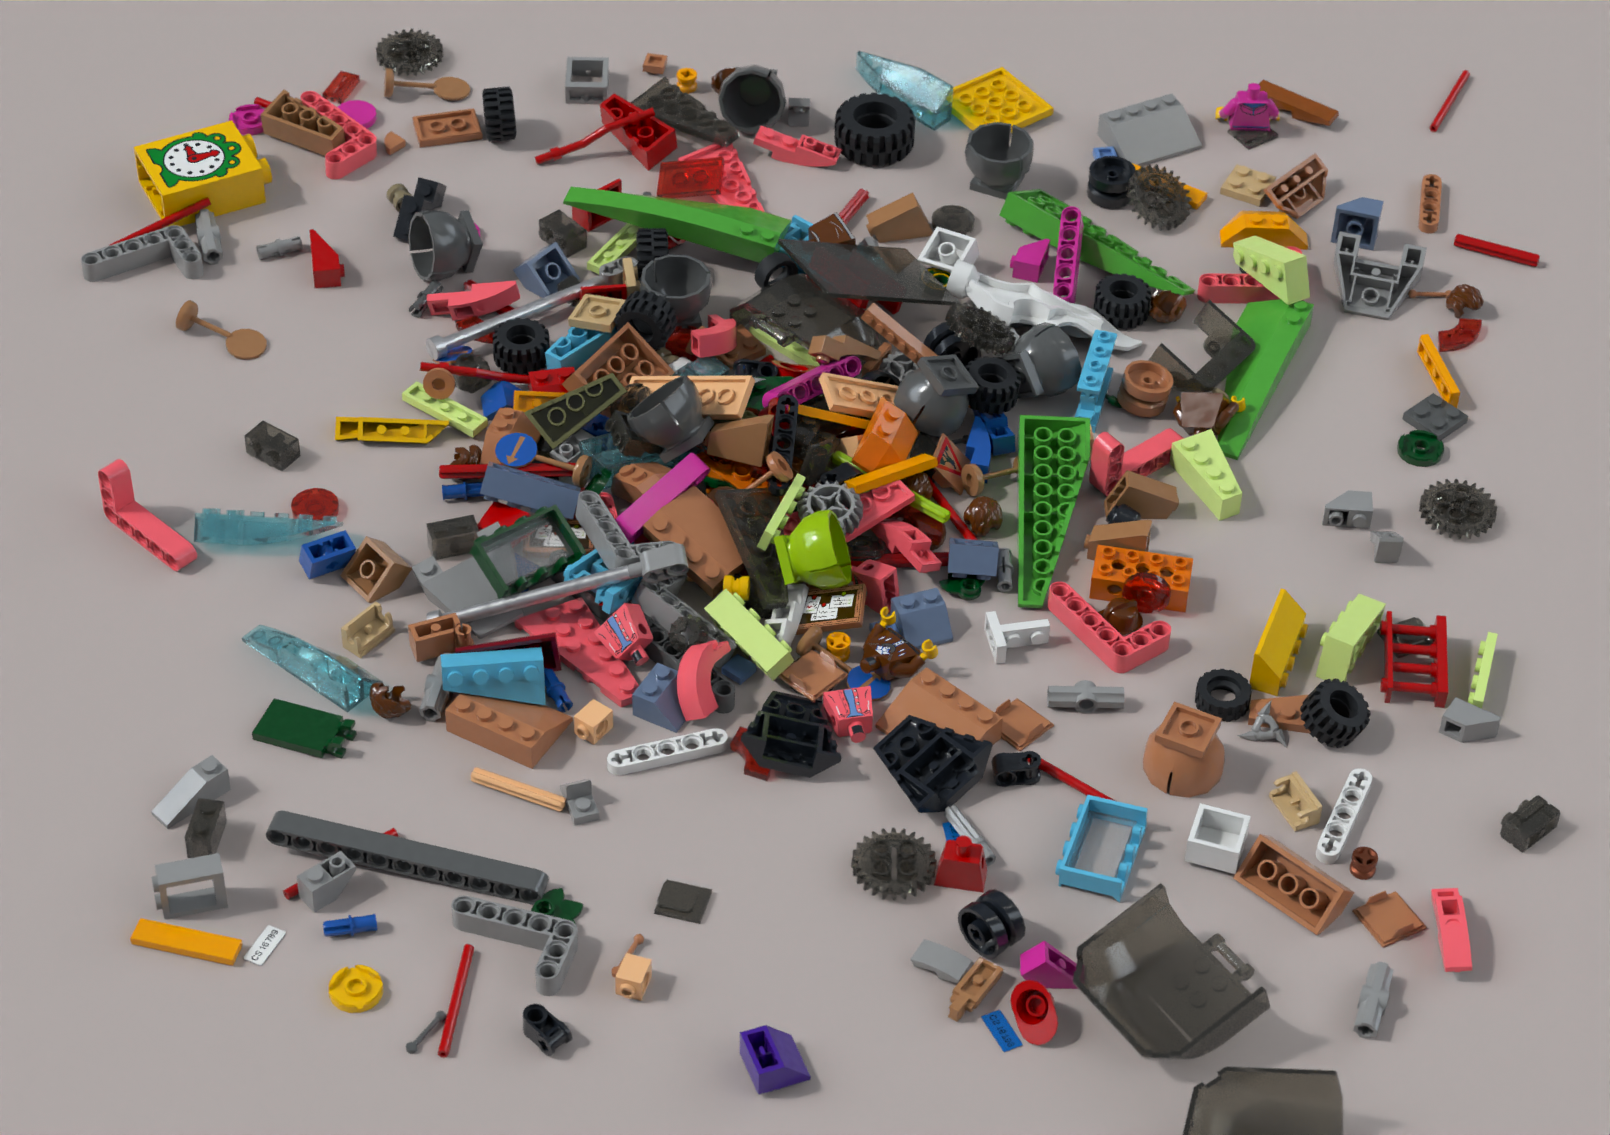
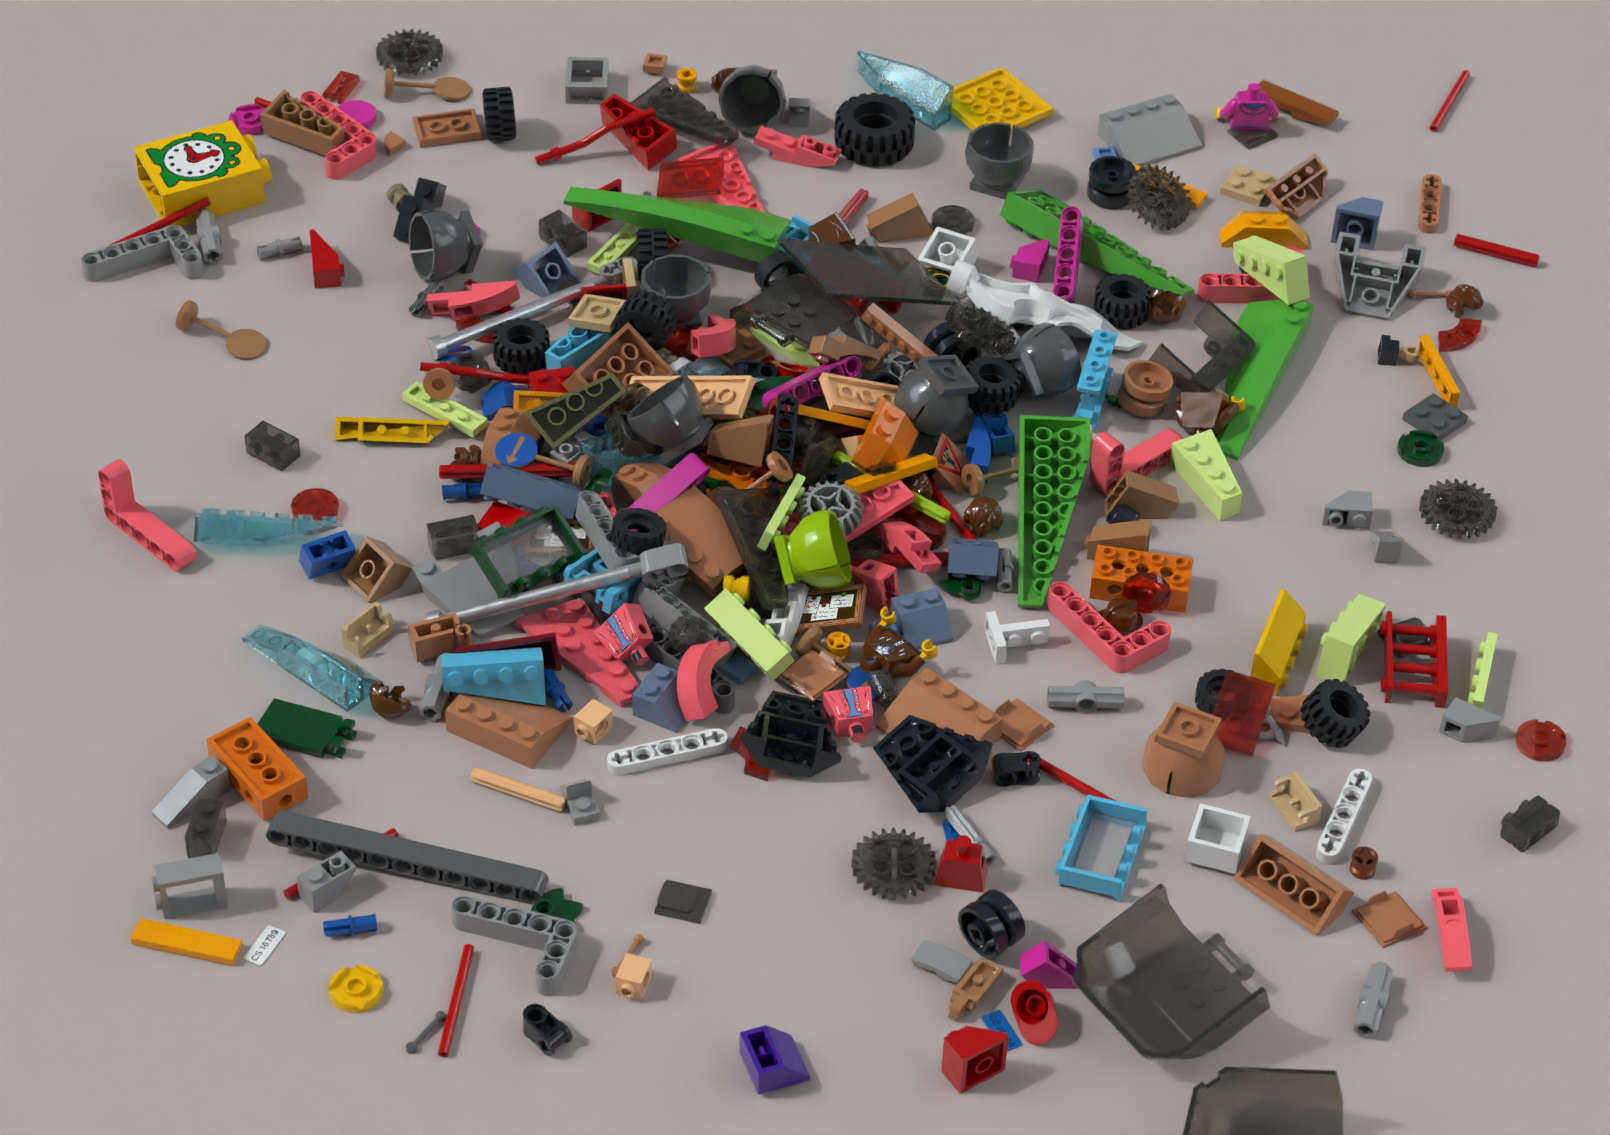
(245, 743): none -> orange brick
(642, 520): none -> black tyre
(881, 468): none -> dark brown piece
(883, 687): none -> clear smoke brick
(973, 1056): none -> red slope
(1243, 709): none -> clear red tile
(1390, 351): none -> black piece
(1546, 745): none -> clear red tile

